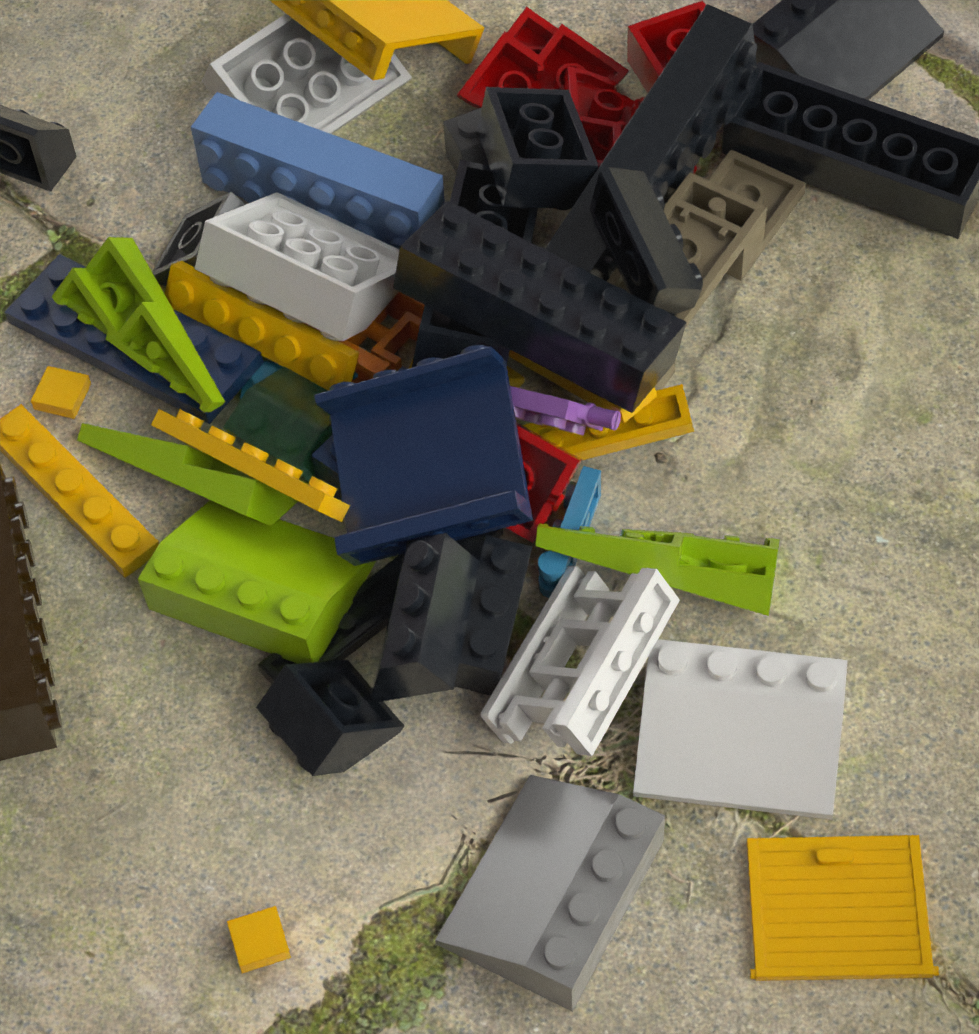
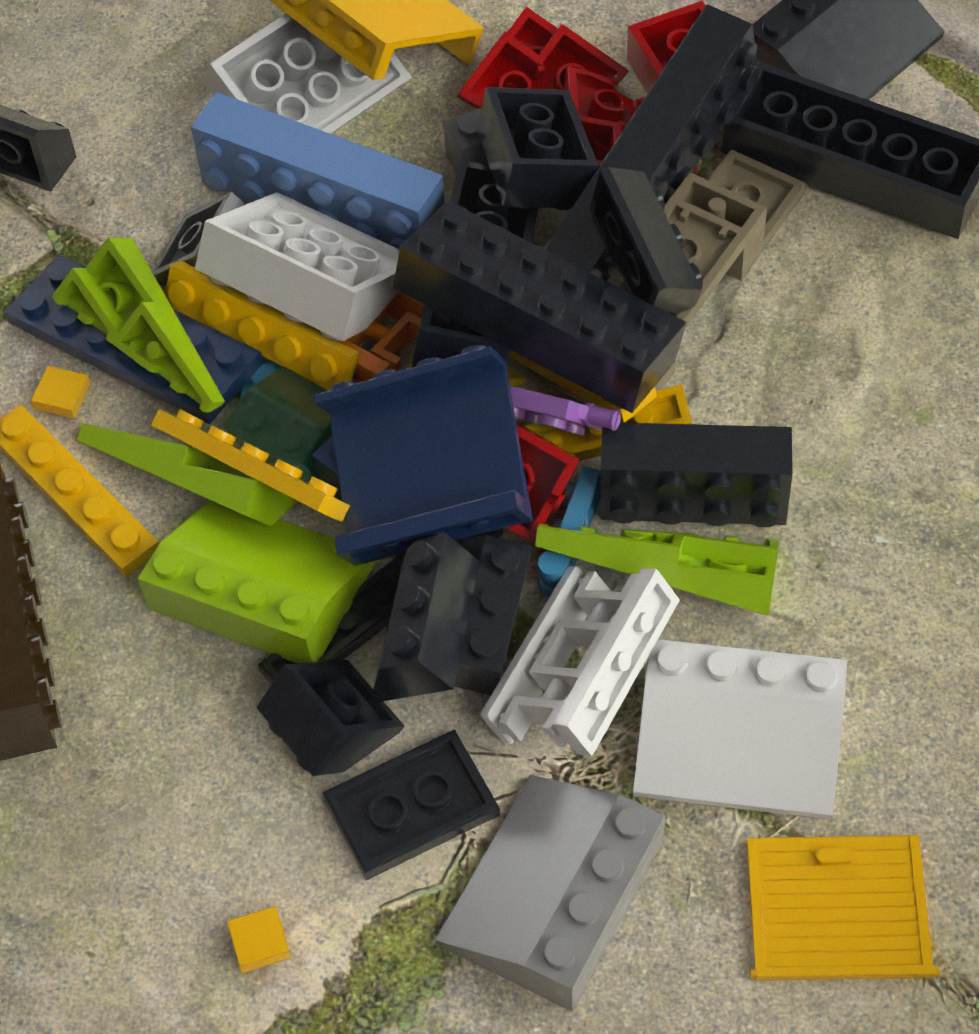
(411, 804): none -> black tile
(696, 474): none -> black brick

